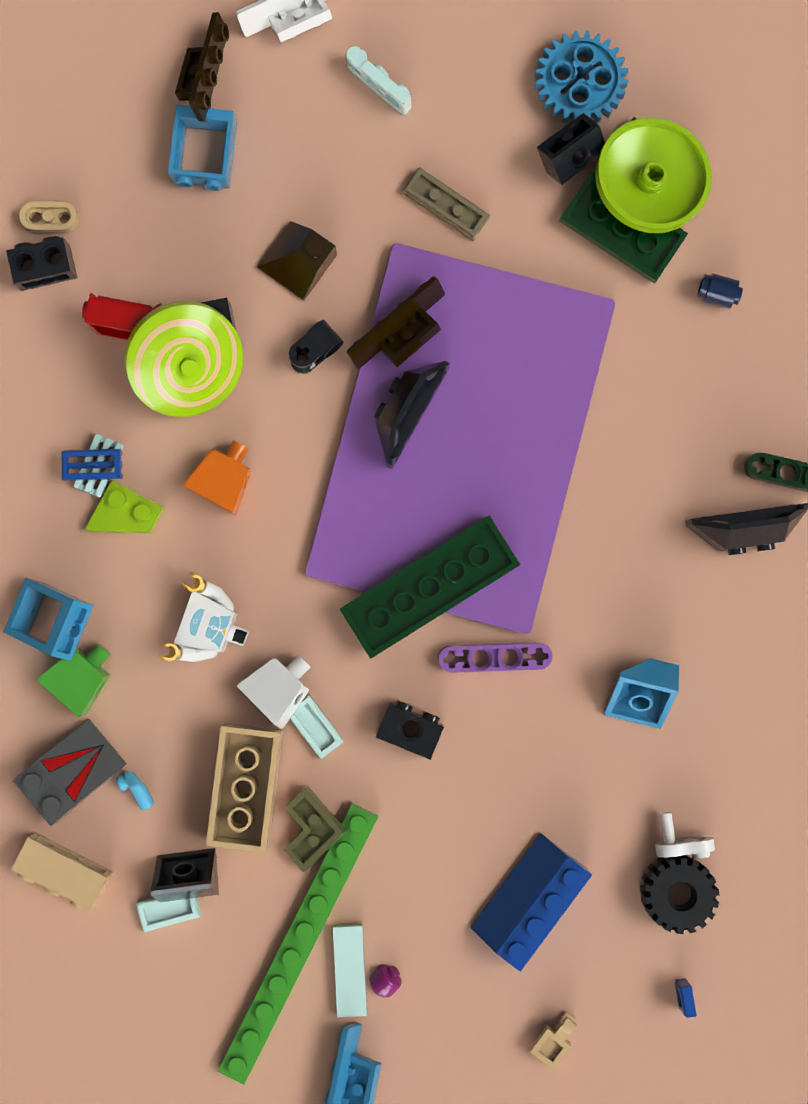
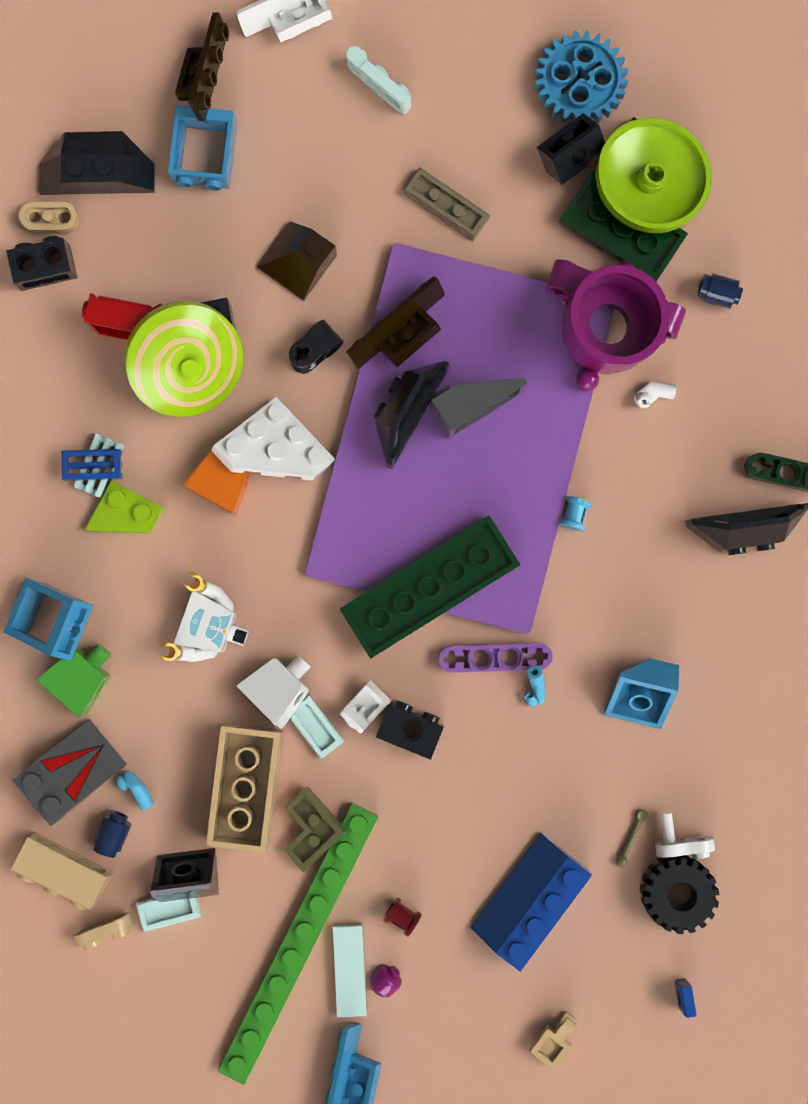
(96, 165): none -> black wedge
(111, 834): none -> dark blue brick
(114, 927): none -> tan plate
(273, 445): none -> white plate
(365, 707): none -> white bracket
(402, 917): none -> dark red bush
(469, 402): none -> dark grey slope
(537, 683): none -> medium azure arm
(575, 513): none -> medium azure bush
(626, 289): none -> magenta piece
(641, 816): none -> olive hinge
(652, 391): none -> white arm

